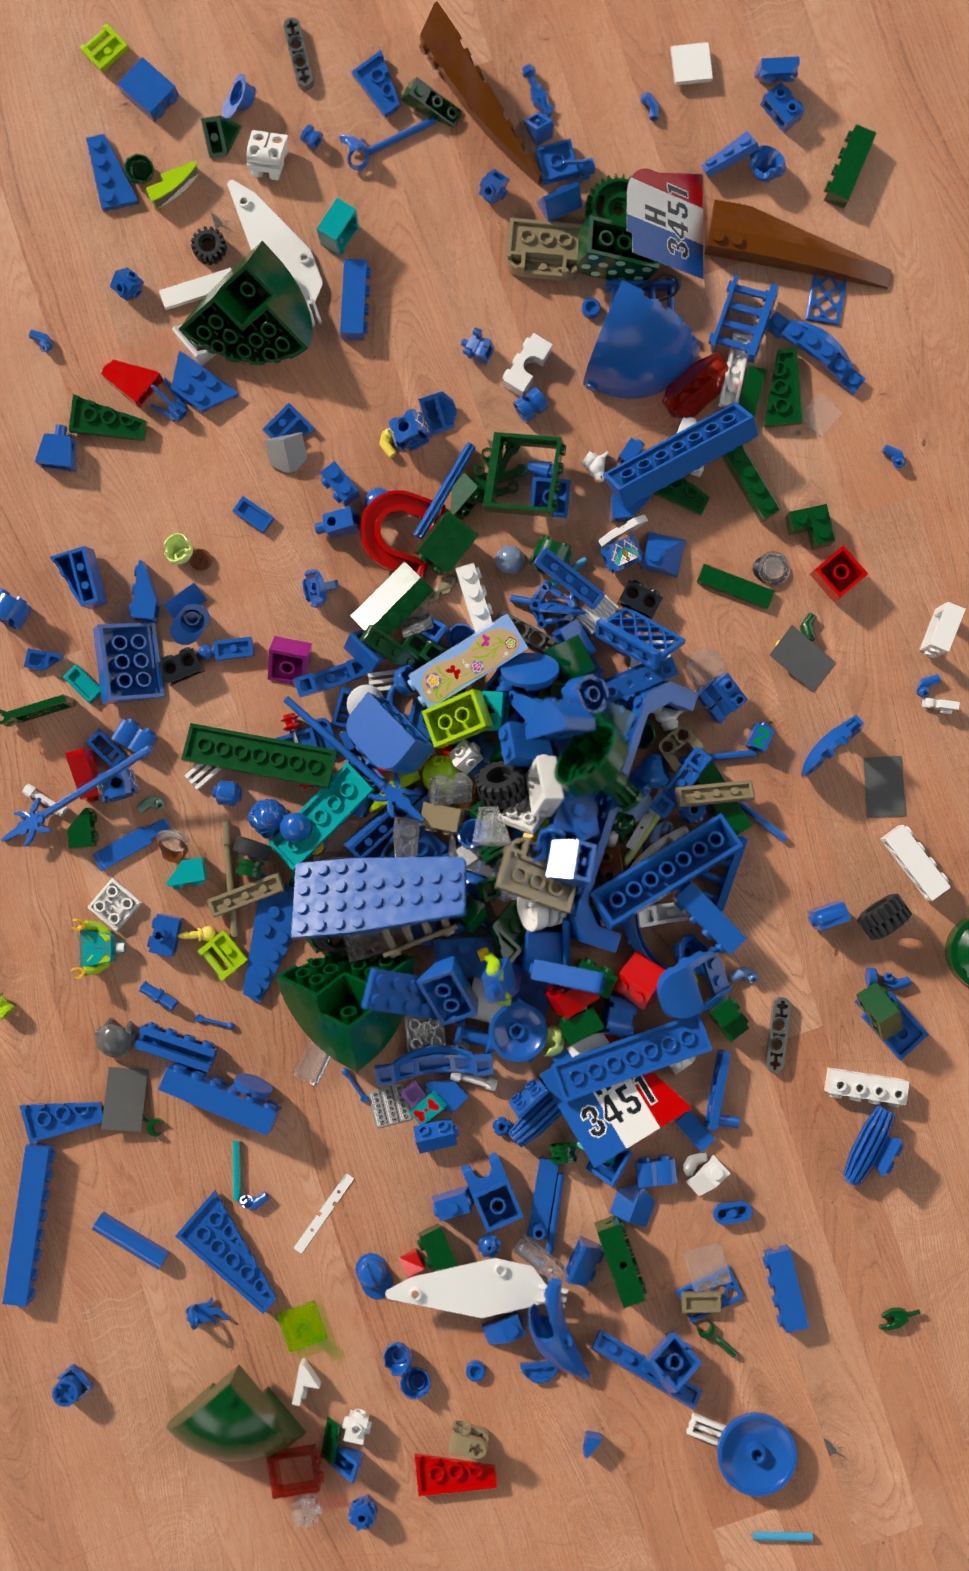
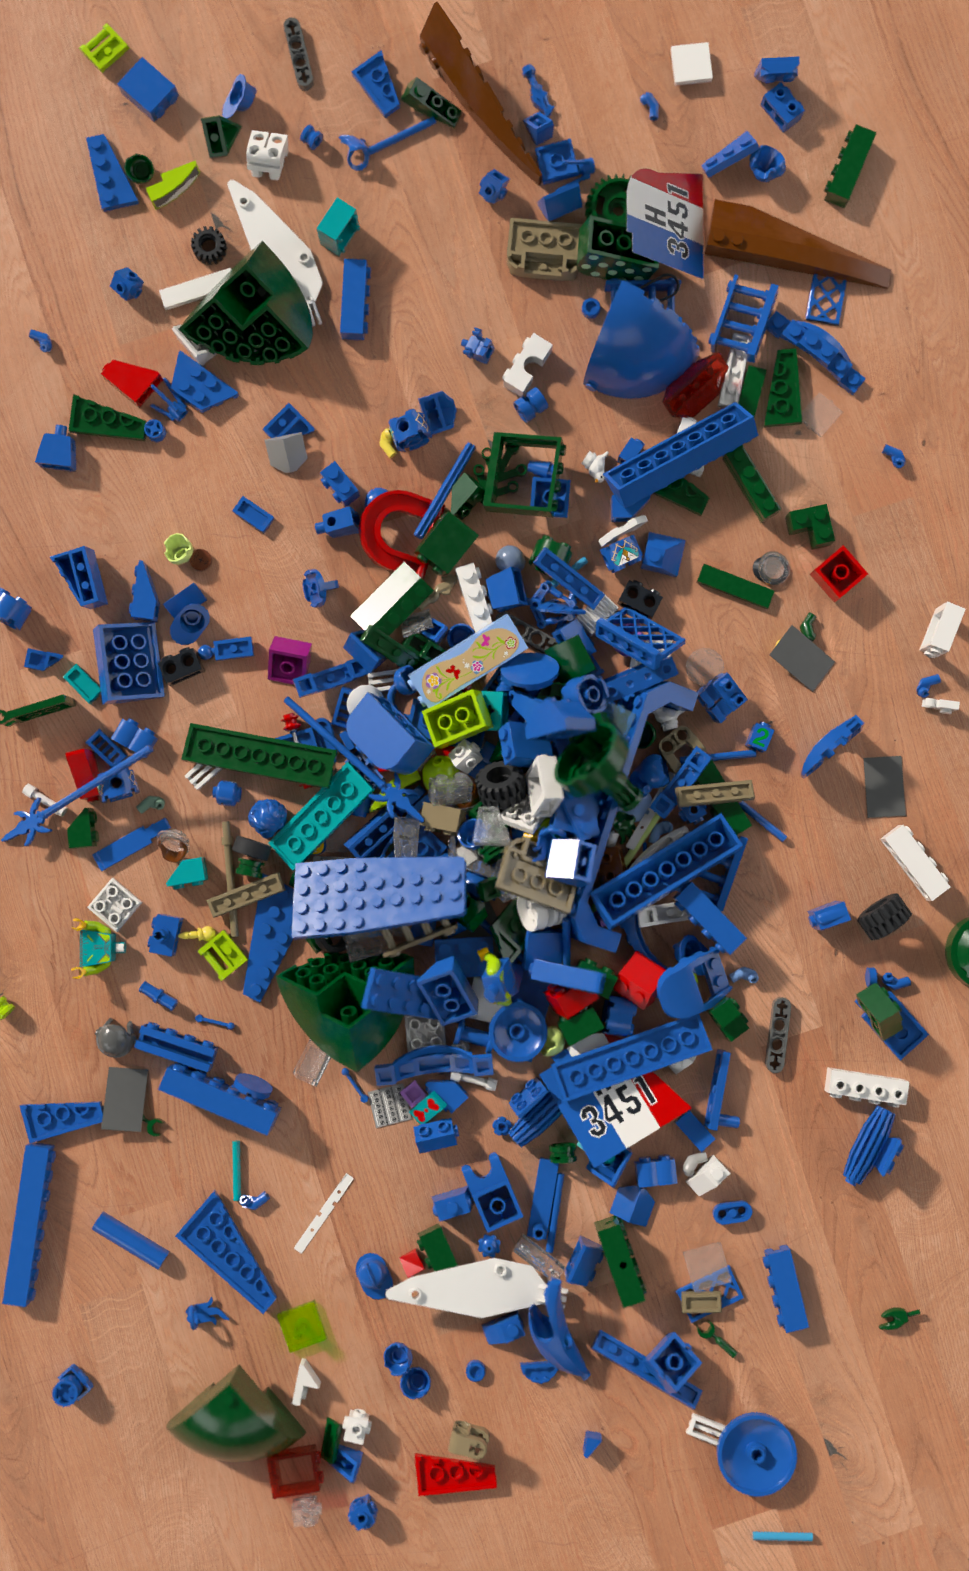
(152, 427): none -> blue wheel
(295, 827): blue hair -> none
(506, 590): none -> blue torso

